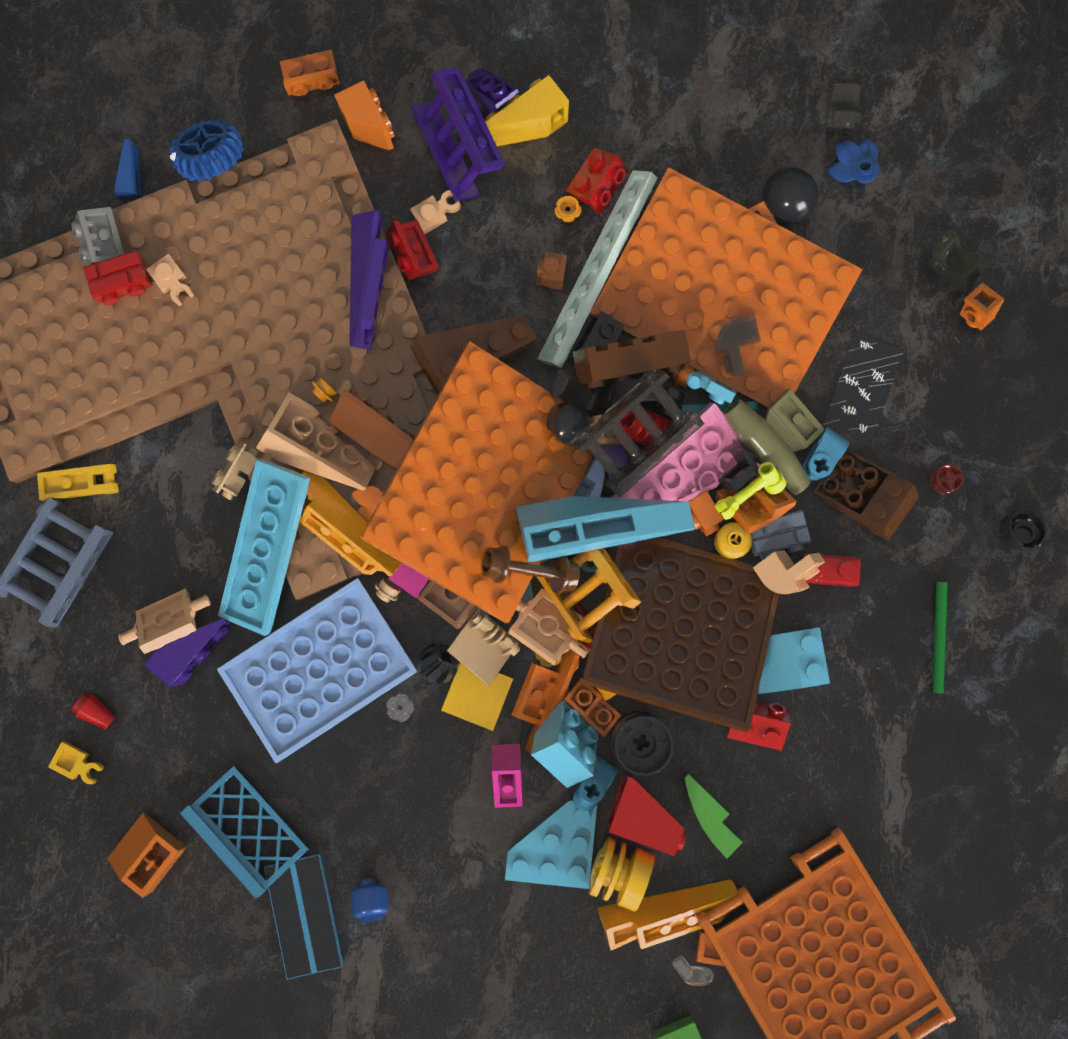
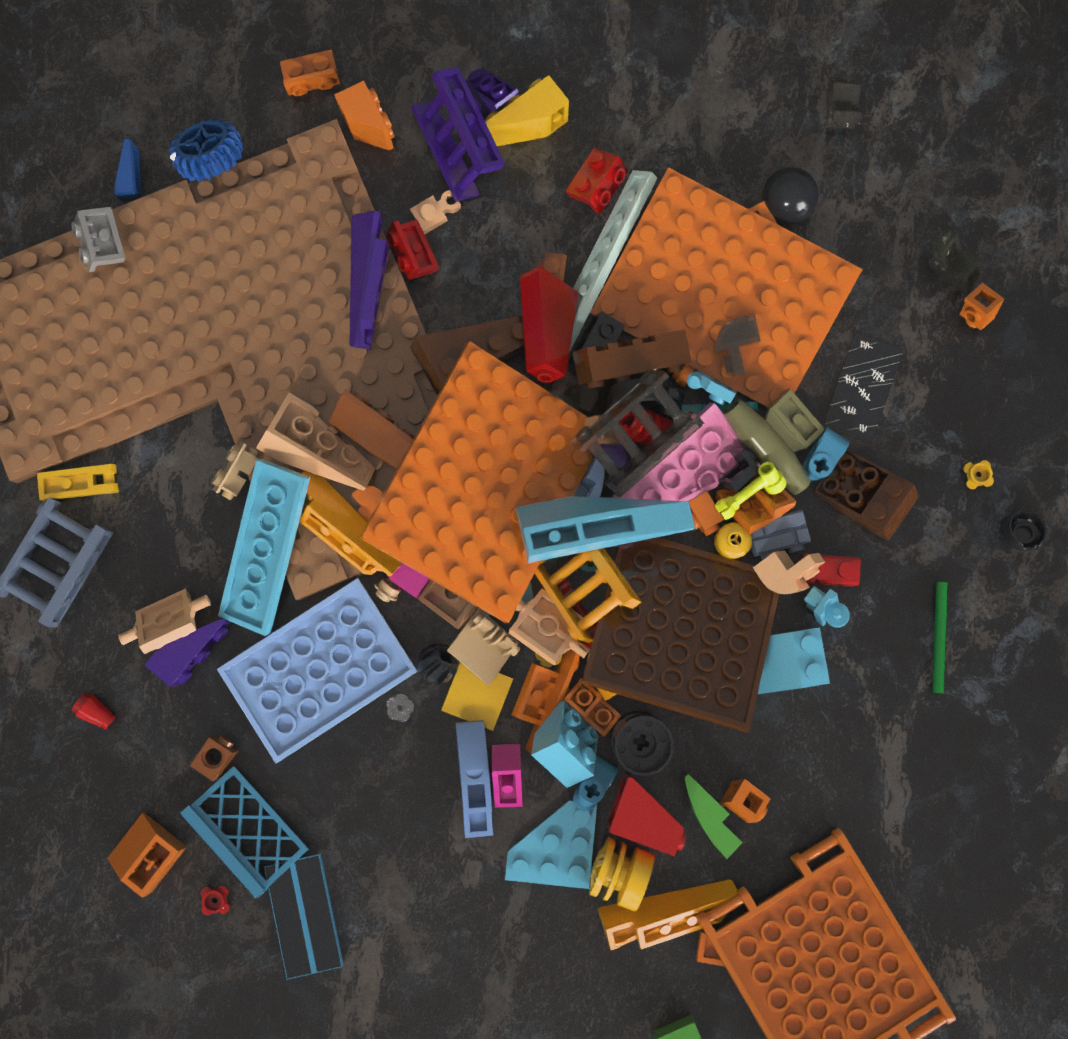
(72, 761): yellow plate -> none
(118, 277): red brick -> none
(169, 277): light nougat plate -> none
(203, 761): none -> dark orange brick
(209, 906): none -> red plate
(324, 390): light orange plate -> none
(369, 901): blue head -> none
(474, 779): none -> medium blue slope
(547, 323): none -> red slope
(562, 204): light orange plate -> none
(562, 576): reddish brown piece -> none
(566, 420): black hair -> none
(693, 974): clear arm -> none
(741, 791): none -> orange brick
(767, 728): red bracket -> none
(827, 608): none -> medium azure hips
(852, 159): blue plate -> none
(952, 476): clear red wheel -> none
(984, 469): none -> yellow plate

